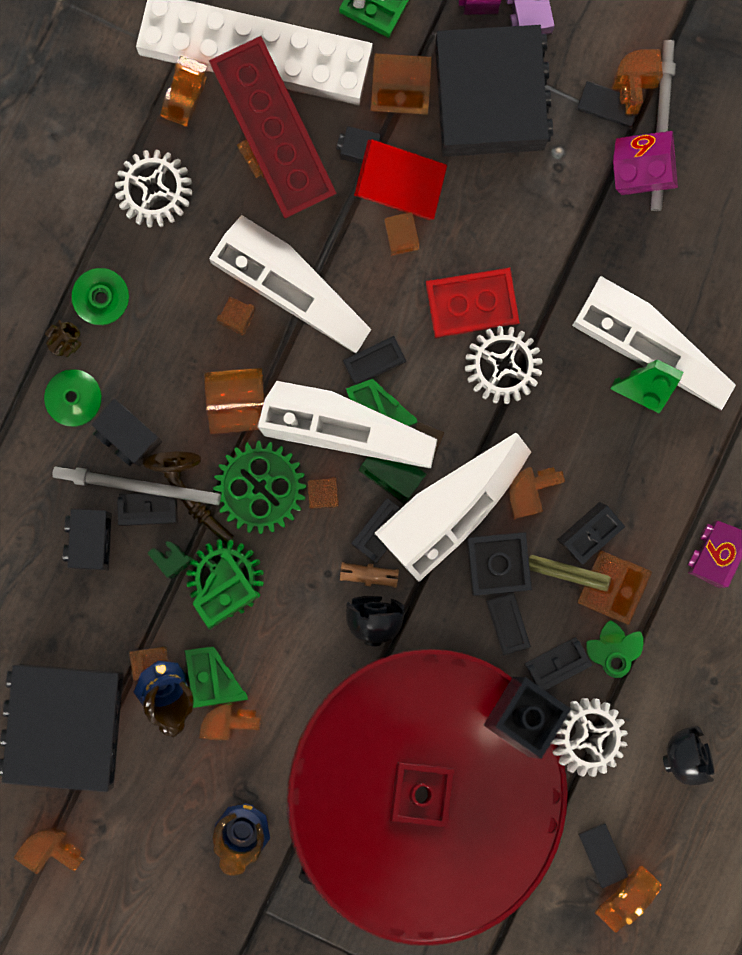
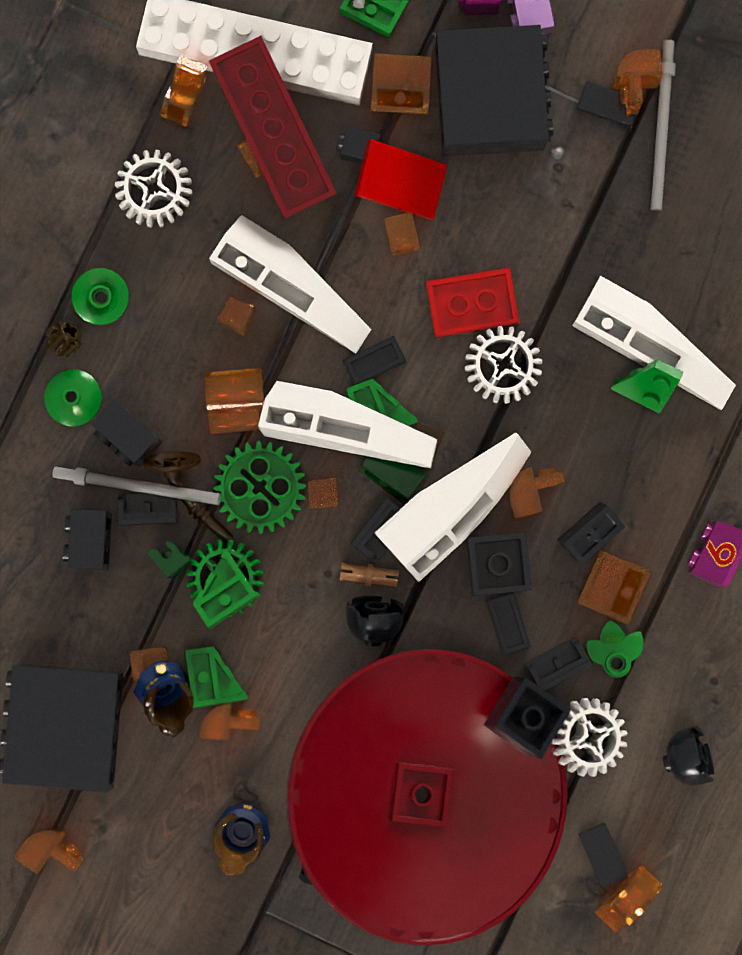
(569, 573): olive axle -> none
(645, 163): magenta slope -> none

